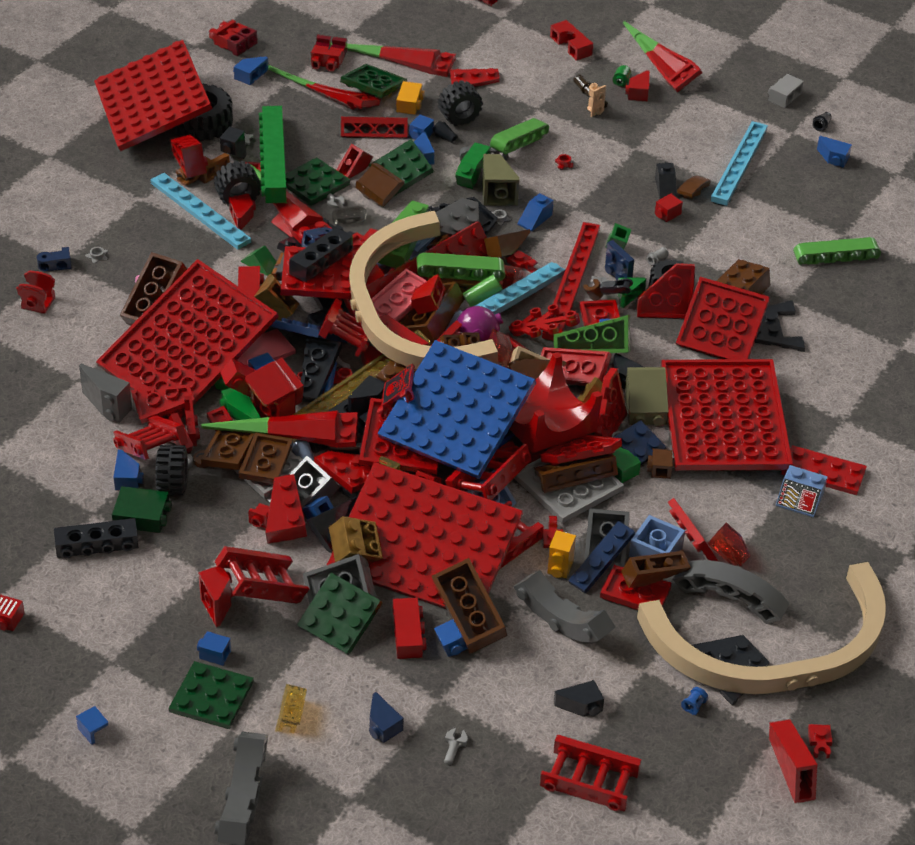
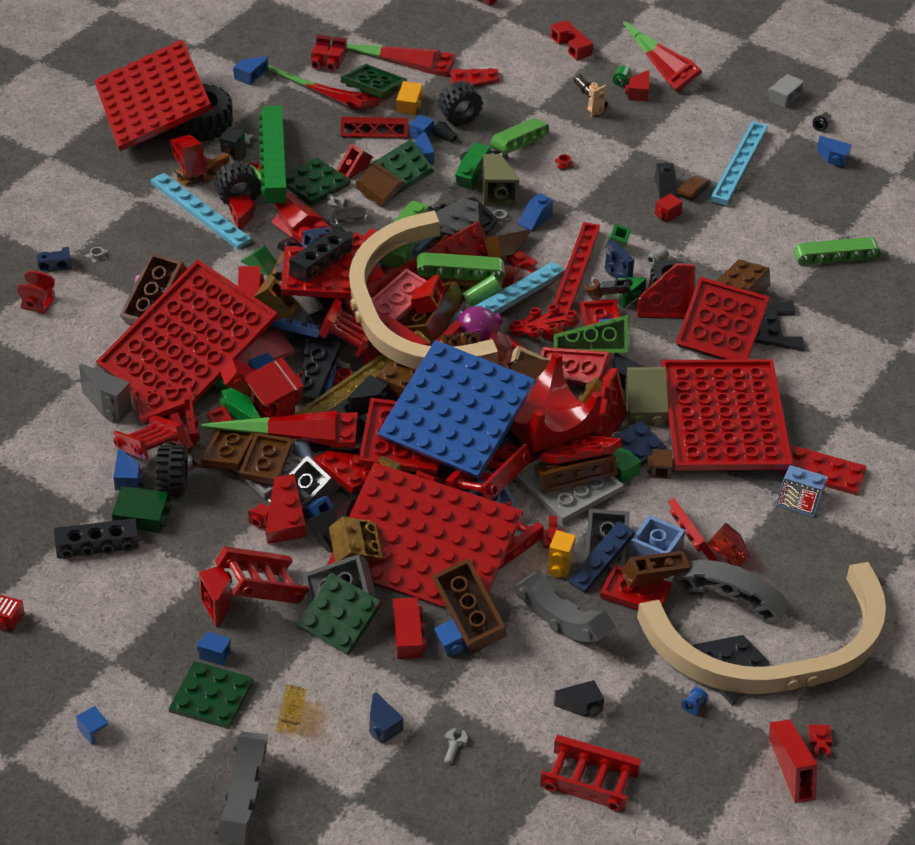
(234, 37): hips -> none
(397, 387): red flag -> none

